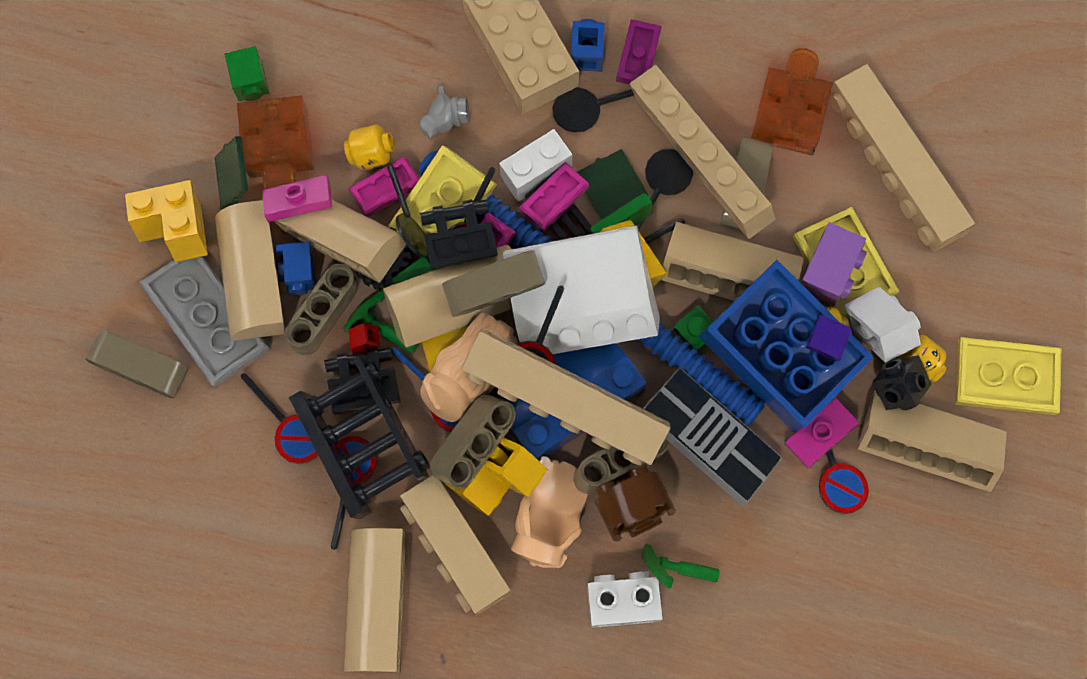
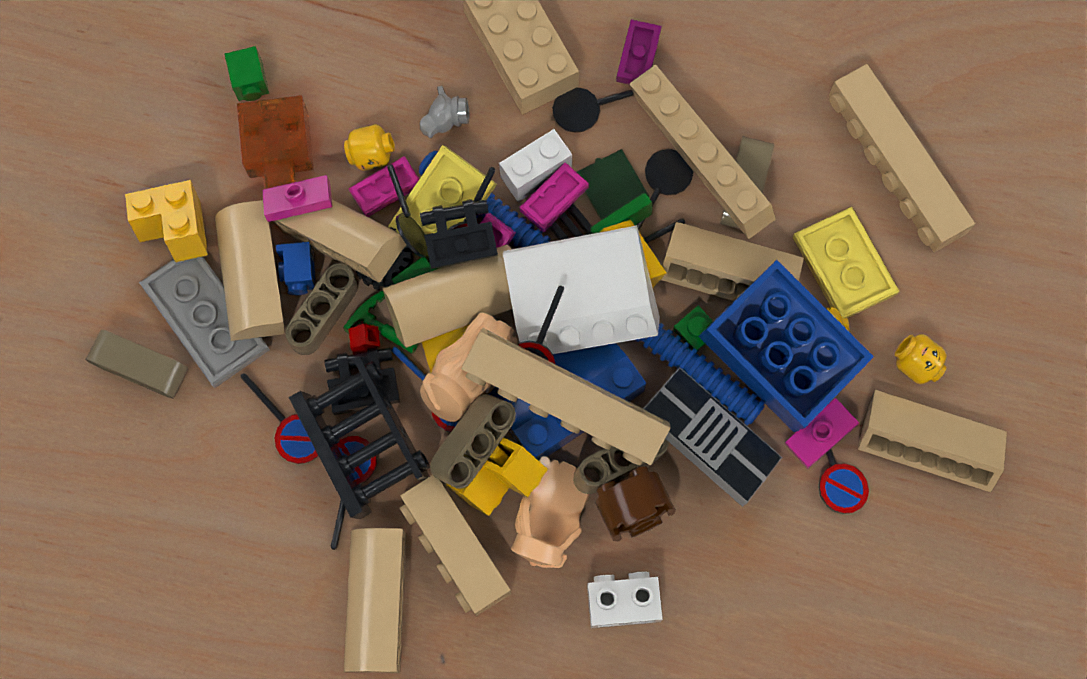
(231, 173): clear green piece -> none
(493, 283): dark tan beam -> none
(588, 33): blue brick -> none
(659, 565): green piece -> none
(796, 104): clear orange brick -> none
(829, 338): dark purple tile -> none
(832, 264): medium lavender brick -> none
(883, 324): white brick -> none
(902, 383): black brick -> none
(1008, 376): light yellow tile -> none

